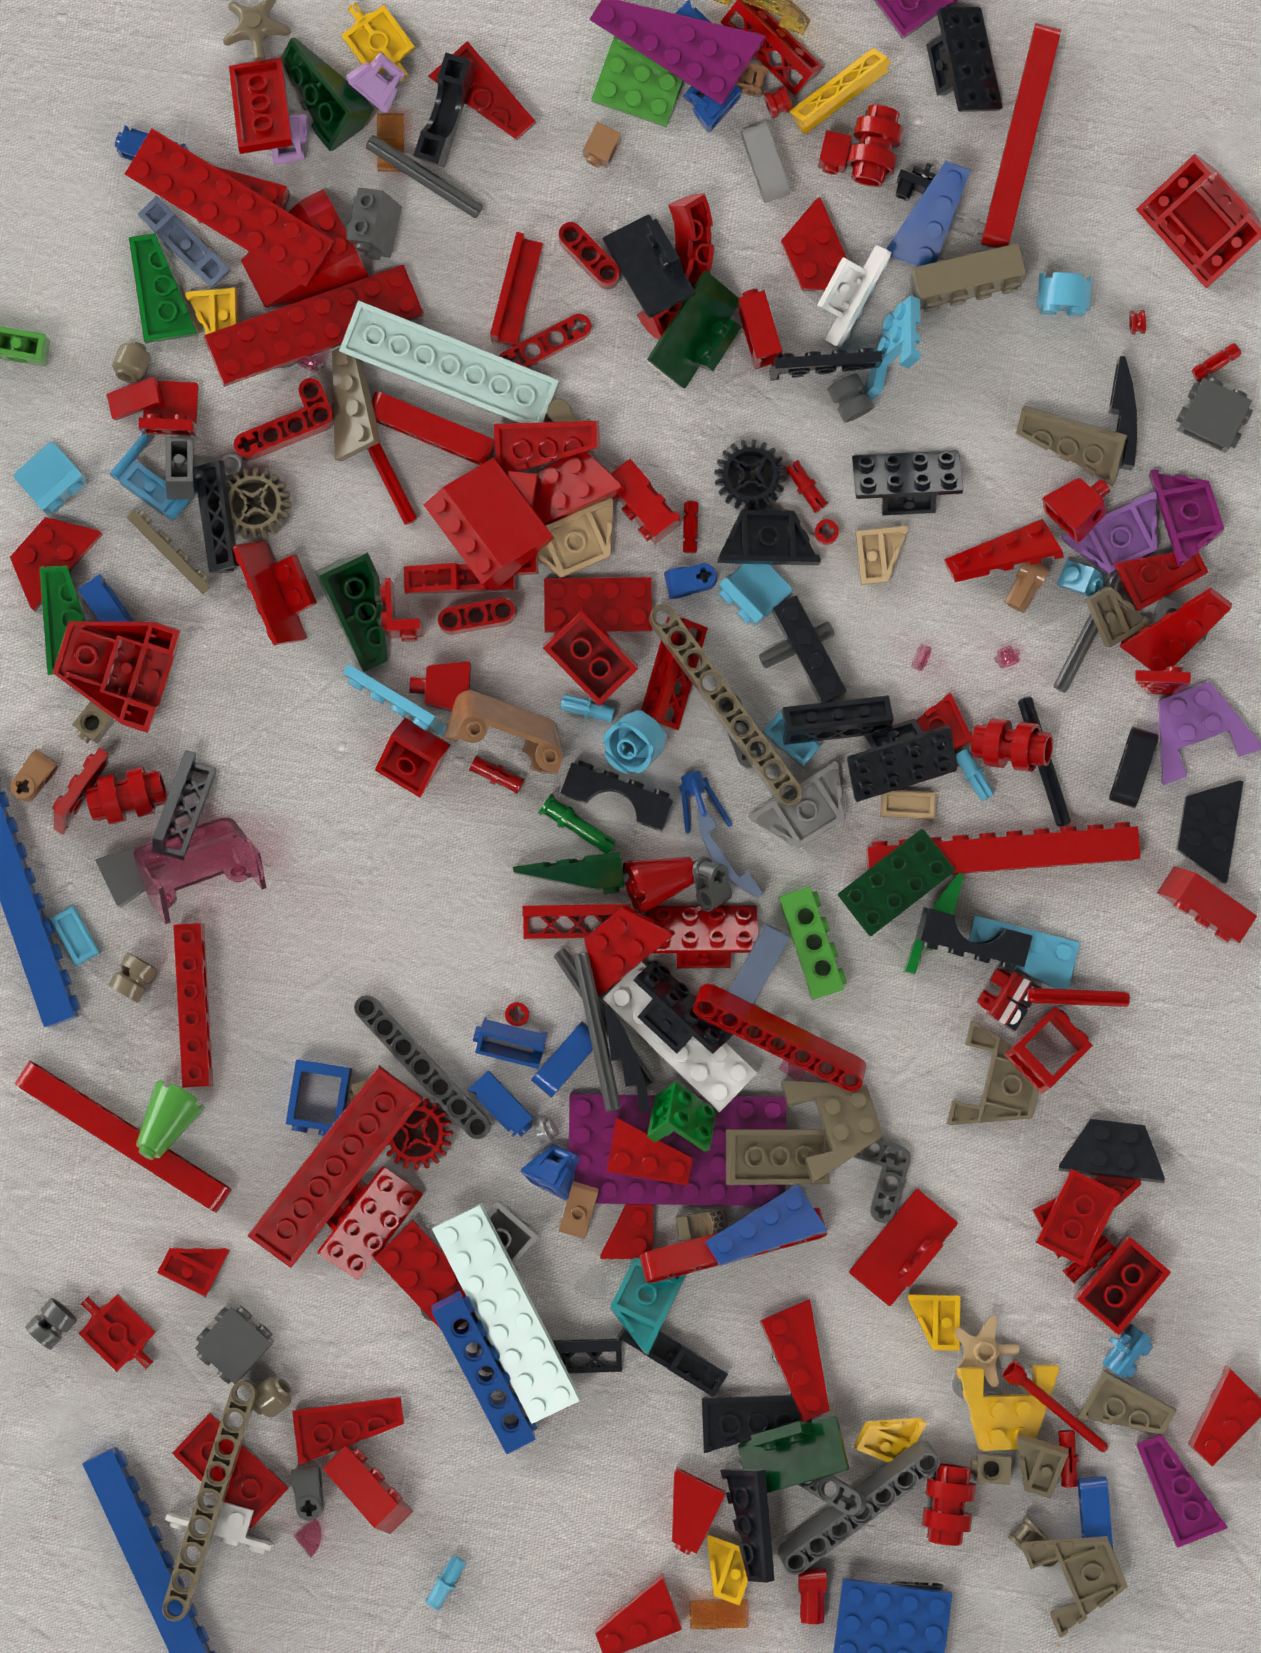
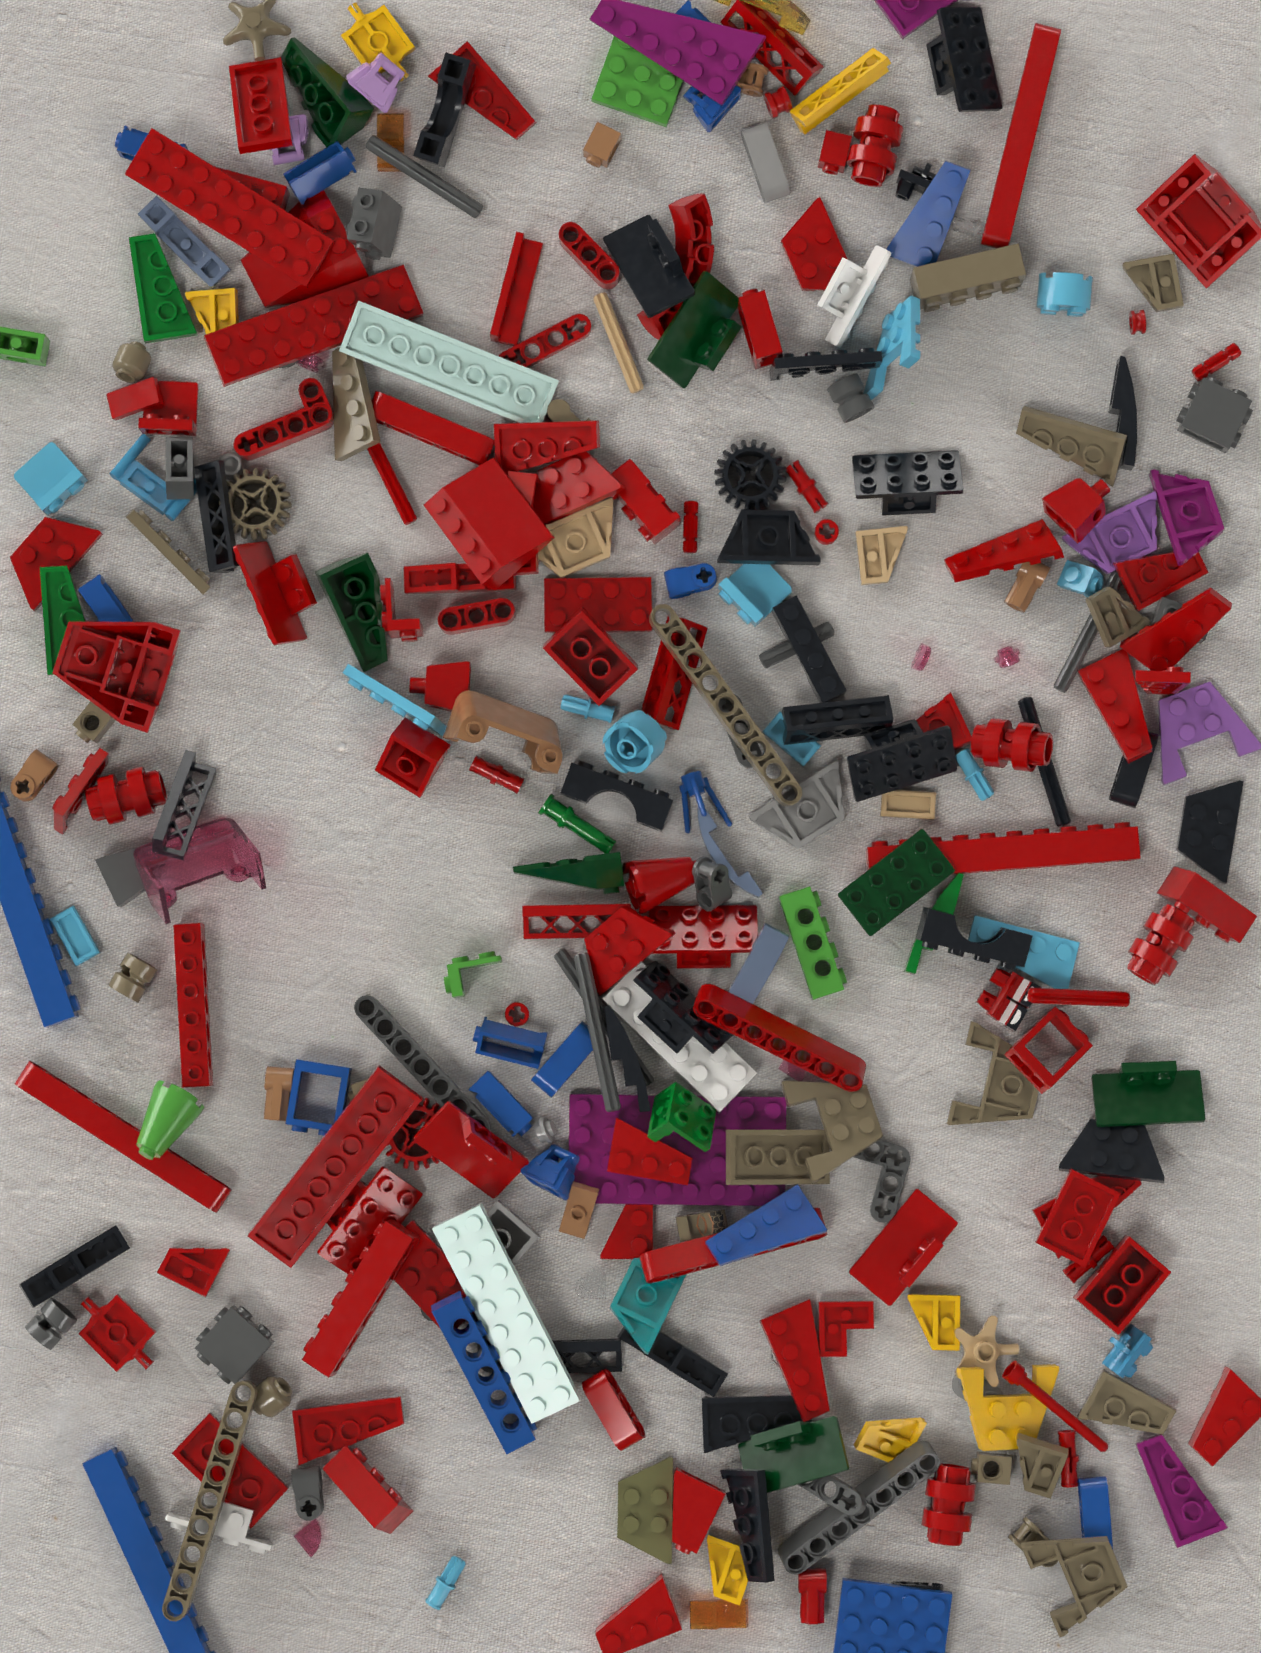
(74, 1266): none -> black slope
(278, 1086): none -> medium nougat piece
(320, 171): none -> blue window
(360, 1297): none -> red brick
(453, 981): none -> bright green bracket
(470, 1150): none -> red bracket
(613, 1409): none -> red beam
(618, 342): none -> tan axle
(647, 1510): none -> olive wing
(834, 1321): none -> red plate
(1117, 700): none -> red wing
(1148, 1095): none -> dark green bracket
(1157, 281): none -> dark tan wing
(1166, 934): none -> red piece

